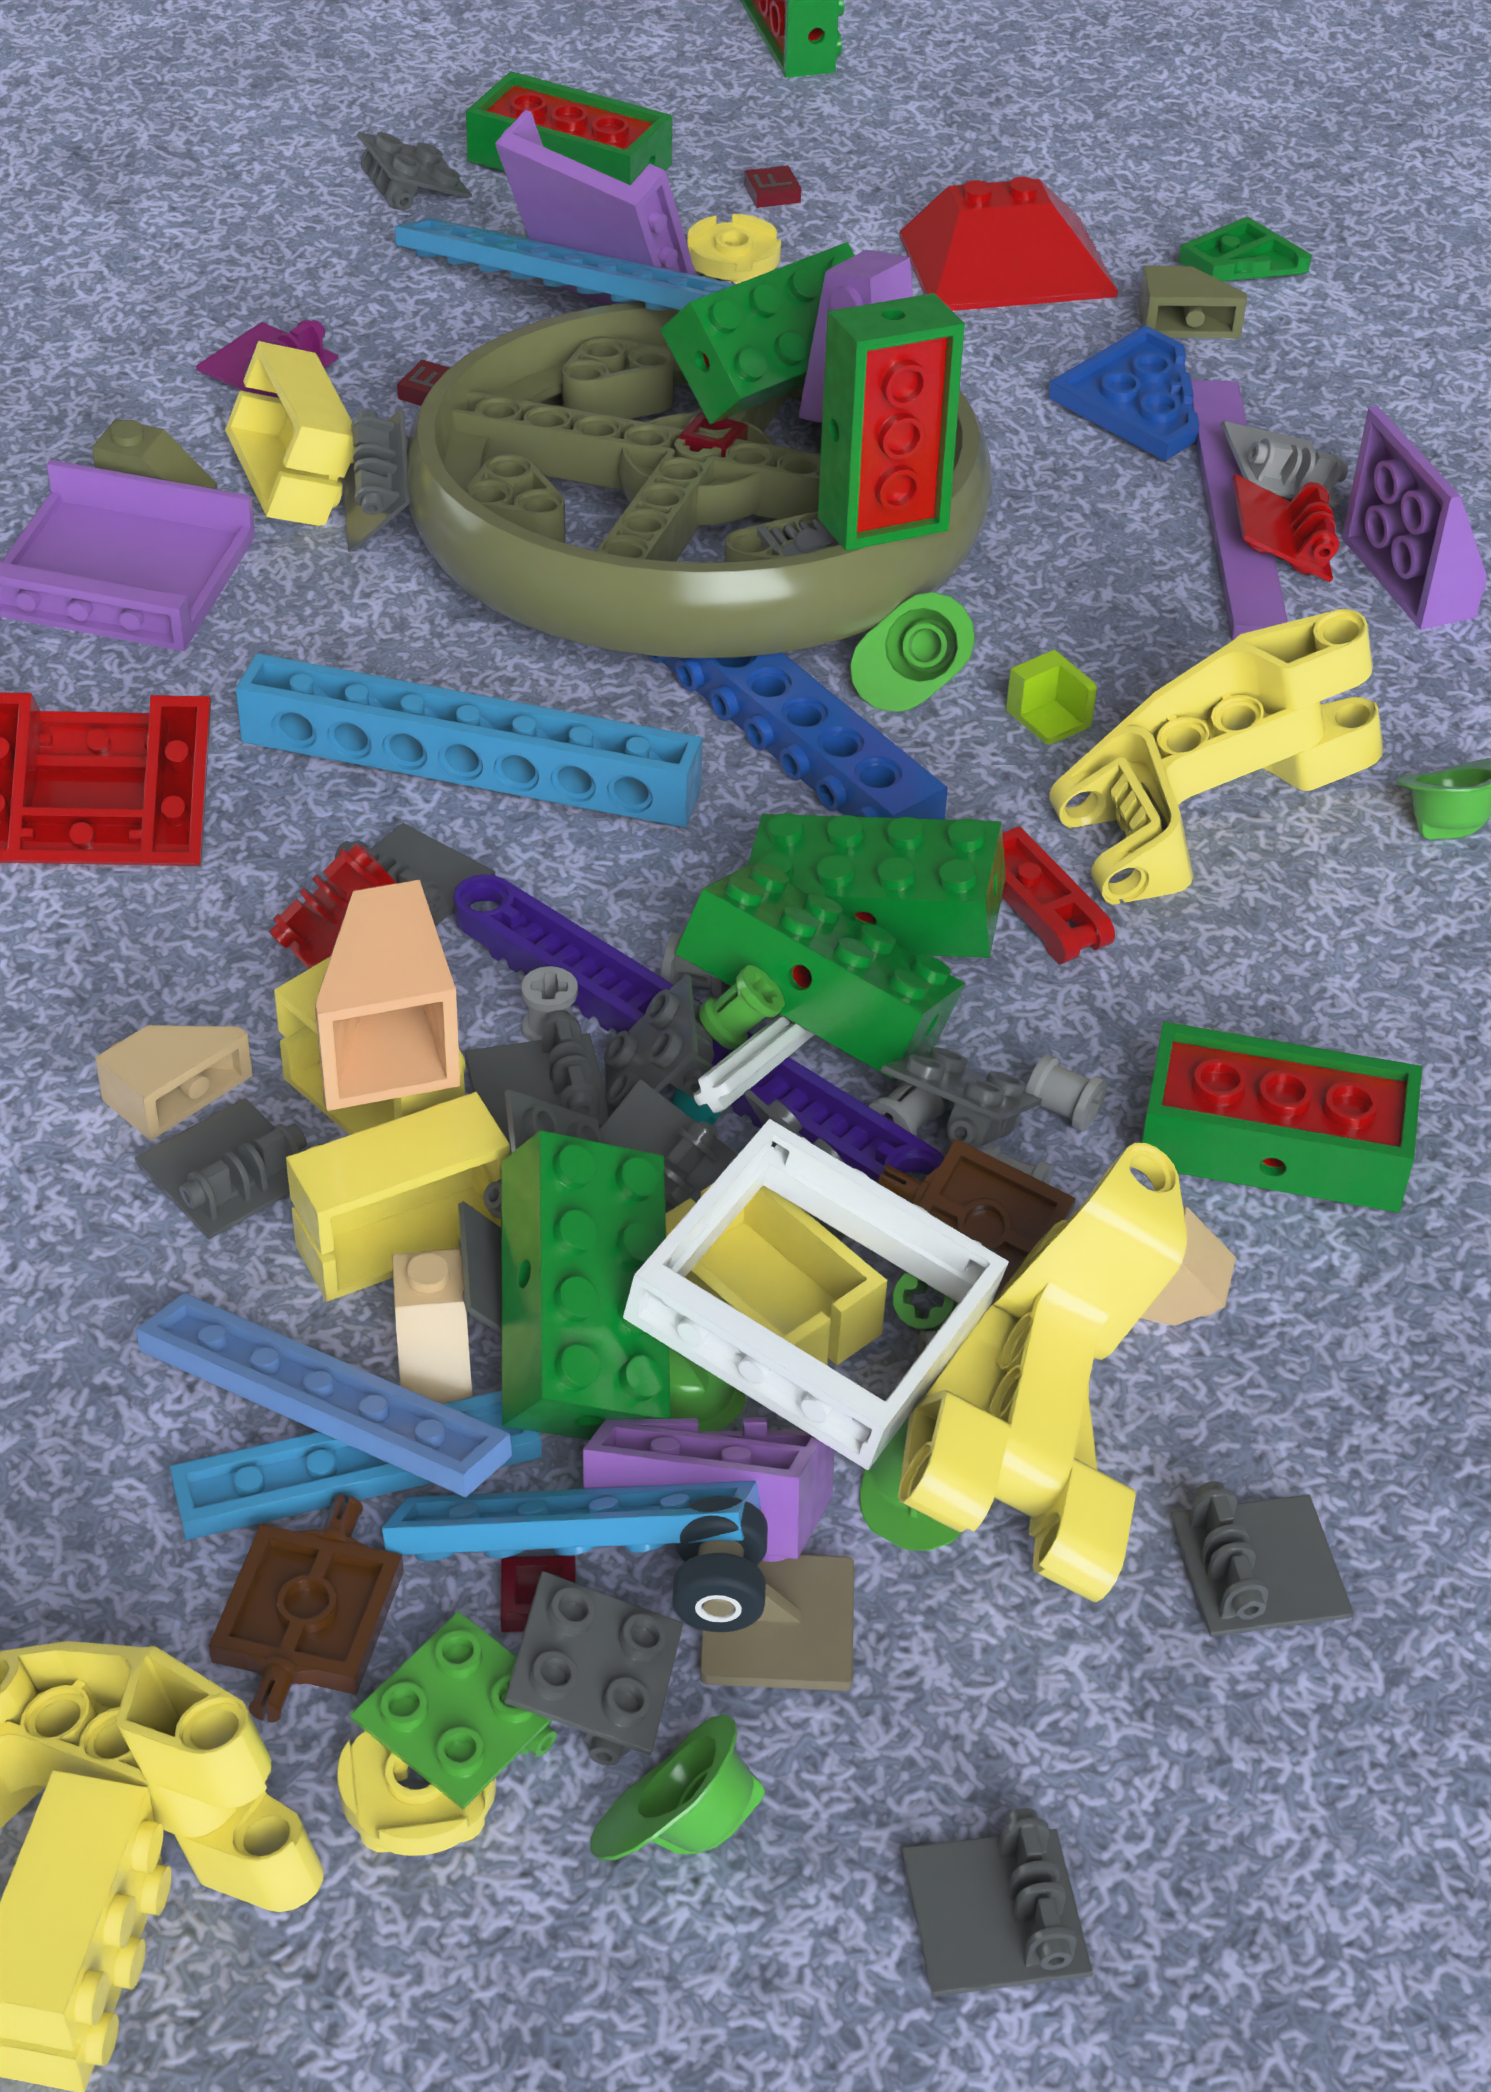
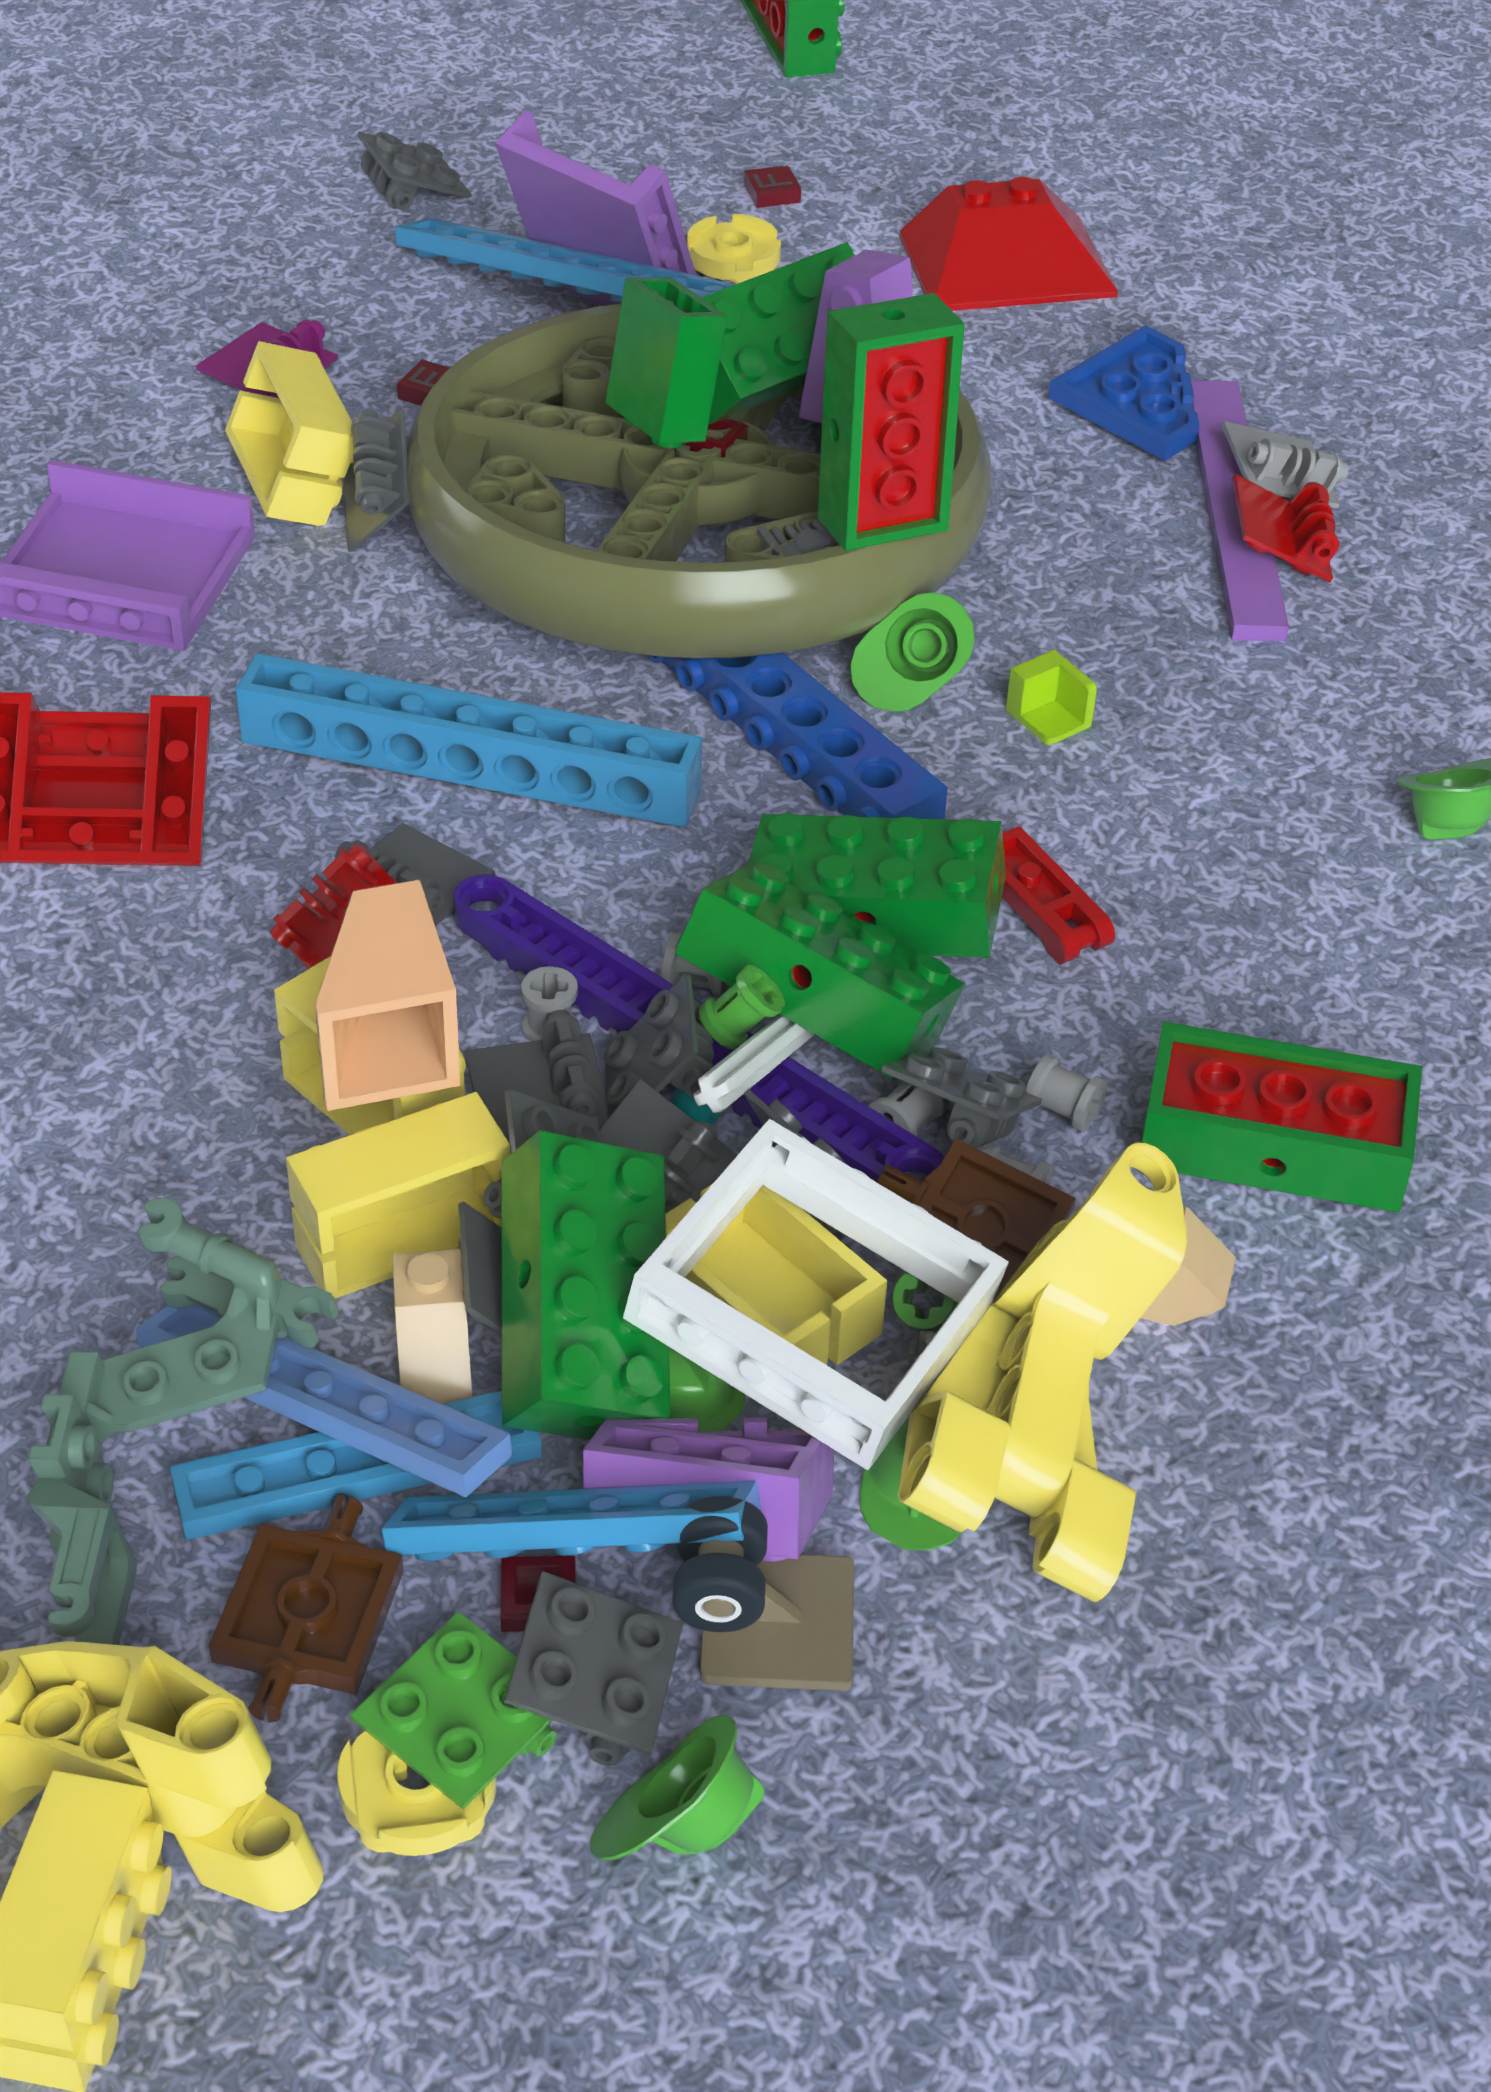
(146, 1388): none -> sand green piece
(148, 453): olive slope -> none
(171, 1073): tan slope -> none
(224, 1166): dark grey hinge -> none
(574, 123): green brick -> none
(665, 360): none -> green brick
(996, 1909): dark grey hinge -> none
(1190, 303): olive slope -> none
(1218, 721): light yellow piece -> none
(1244, 252): green wing -> none
(1259, 1562): dark grey hinge -> none
(1412, 529): medium lavender slope -> none

